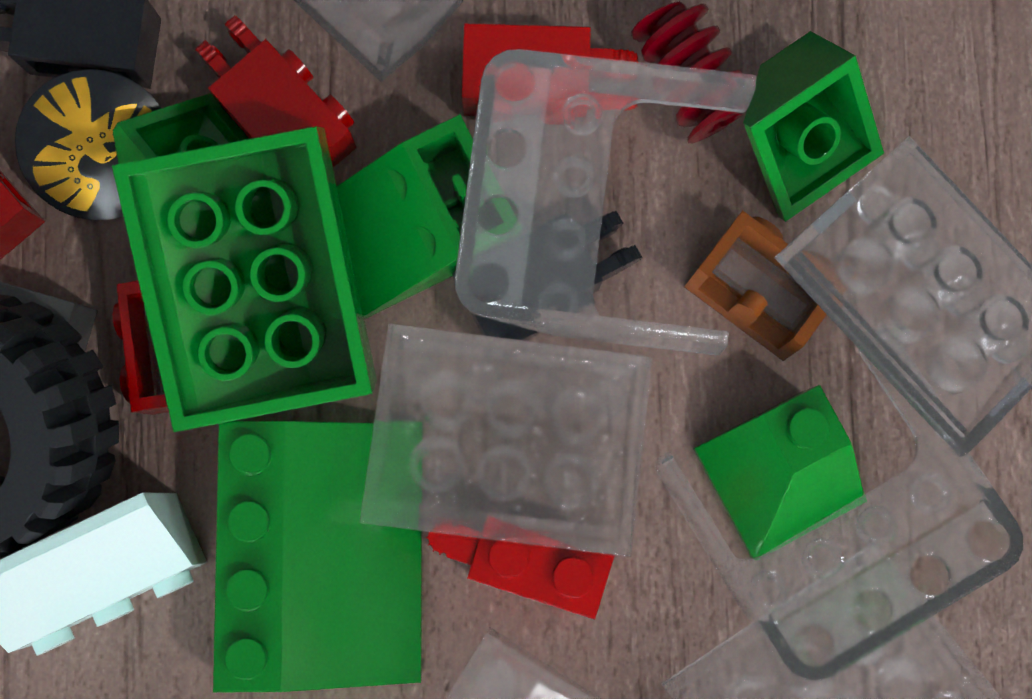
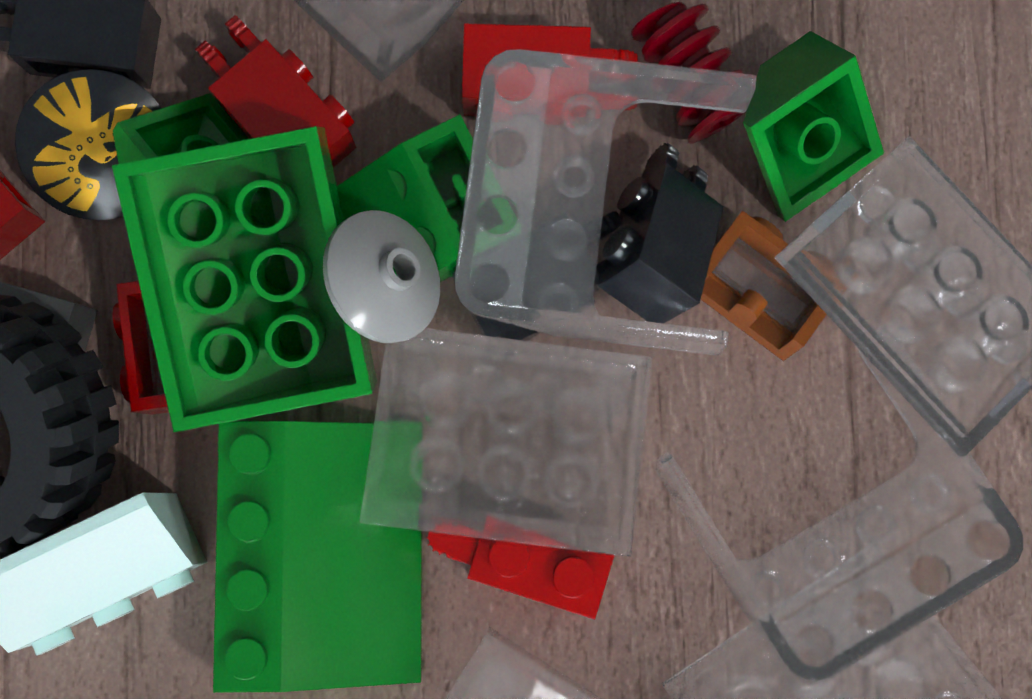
(363, 282): none -> light grey dish
(661, 239): none -> black hinge
(782, 470): green slope -> none

